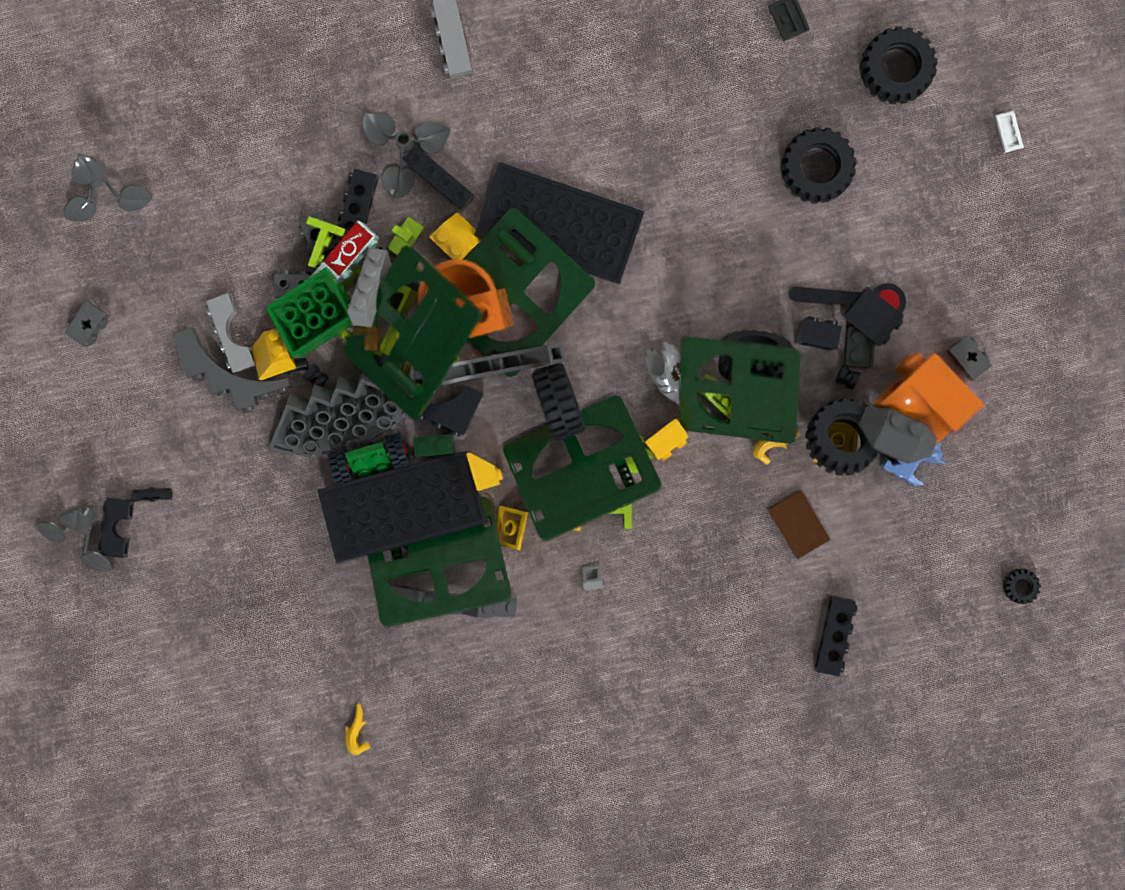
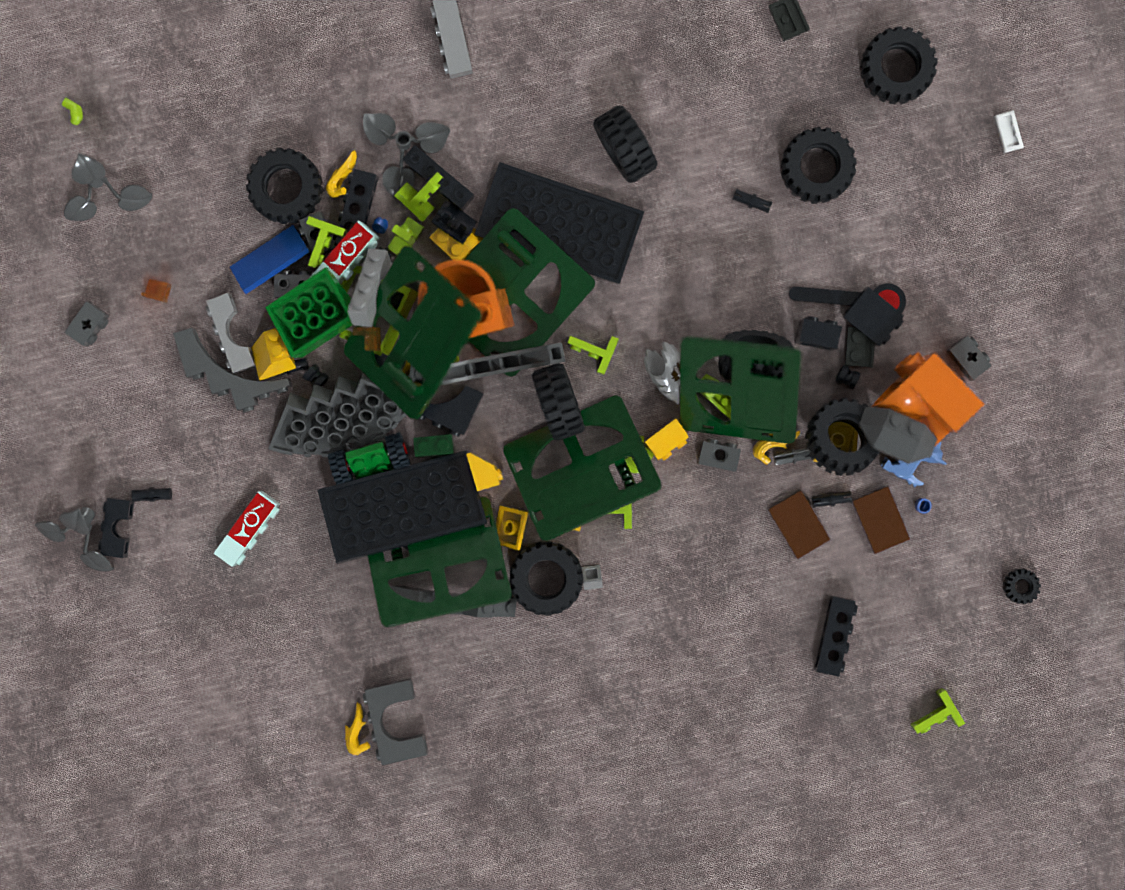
(75, 111): none -> lime arm
(157, 290): none -> clear orange panel
(247, 528): none -> brick
(260, 176): none -> black tyre
(269, 259): none -> blue tile
(335, 182): none -> yellow piece
(380, 225): none -> blue hinge
(389, 747): none -> dark grey arch
(417, 201): none -> lime bracket
(454, 222): none -> black hinge
(546, 604): none -> black tyre
(594, 351): none -> lime bracket
(625, 144): none -> black tyre
(729, 461): none -> dark grey brick
(752, 200): none -> black pin
(792, 456): none -> dark grey axle
(831, 499): none -> black pin
(881, 520): none -> reddish brown tile
(925, 507): none -> blue hinge
(939, 715): none -> lime bracket

